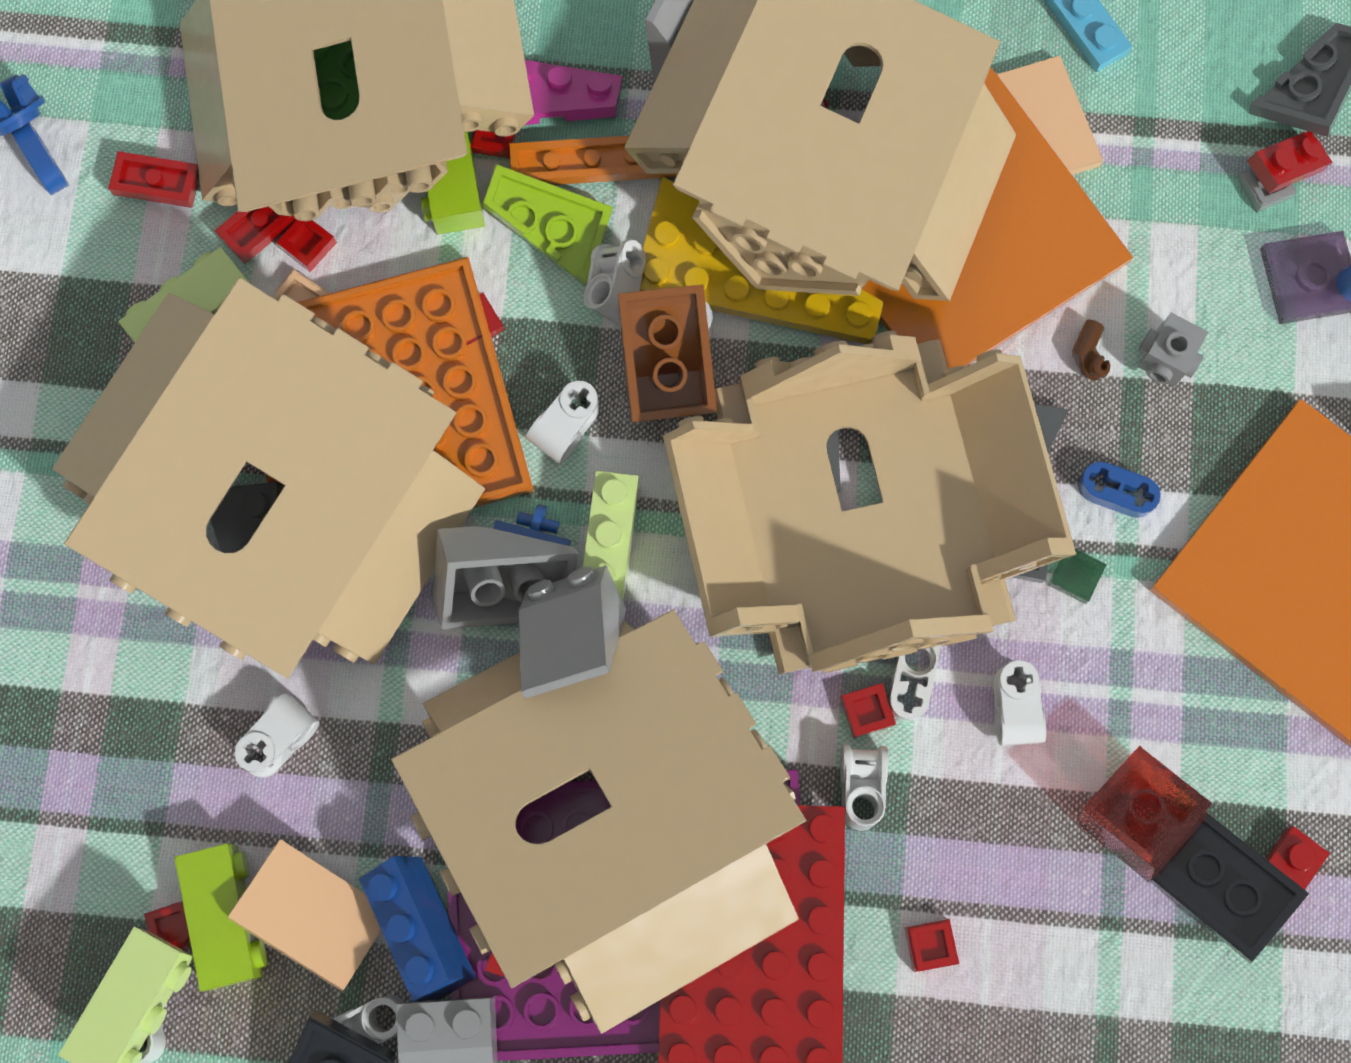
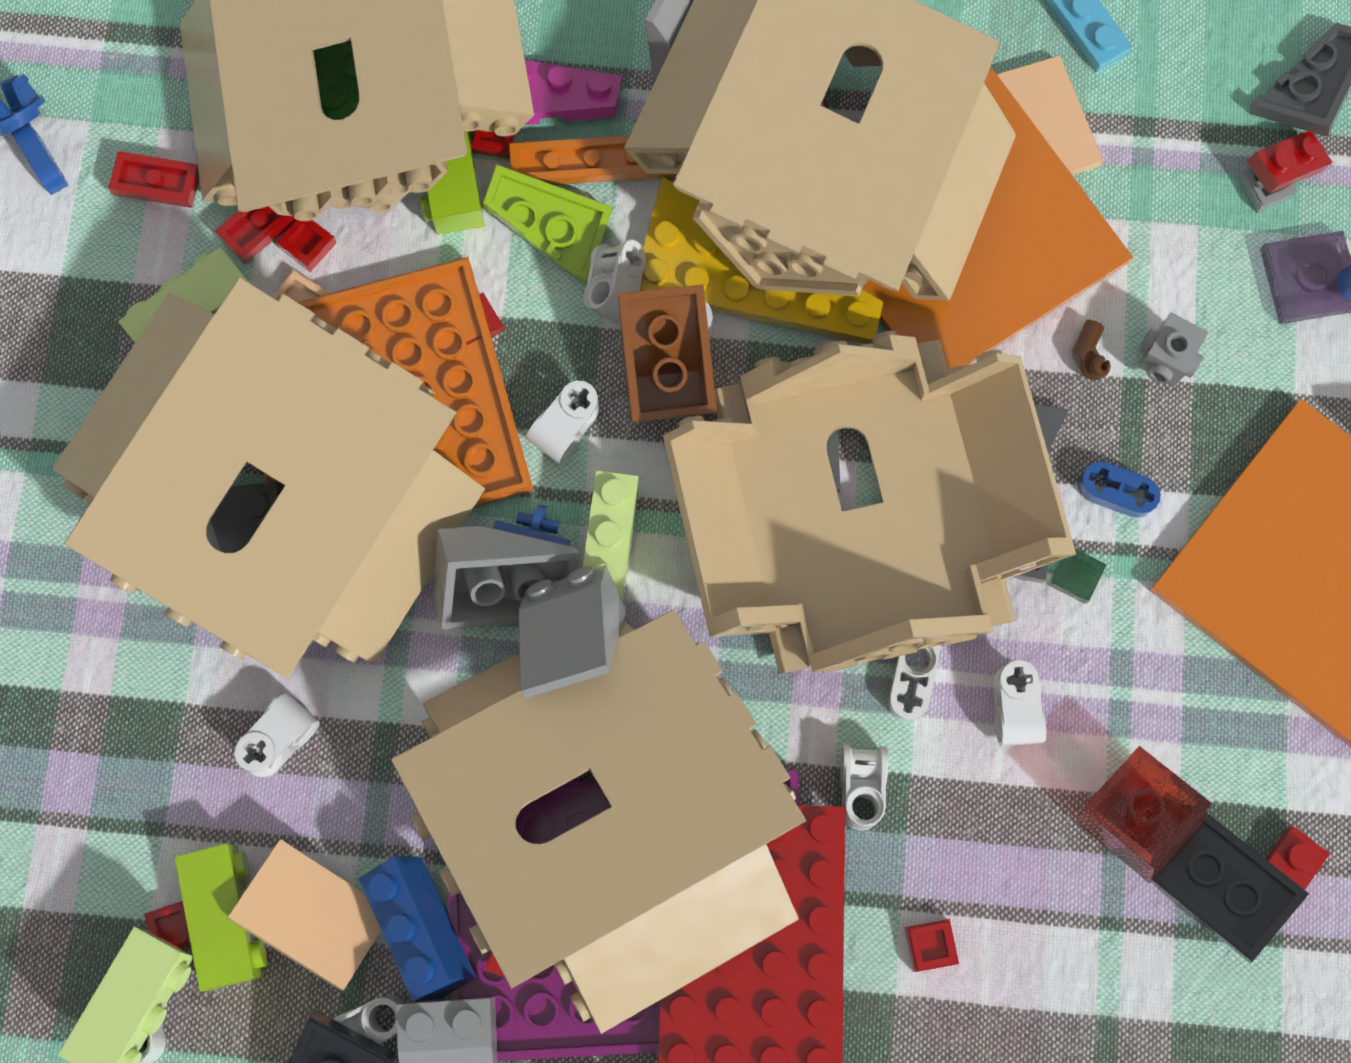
(868, 710): red tile -> none

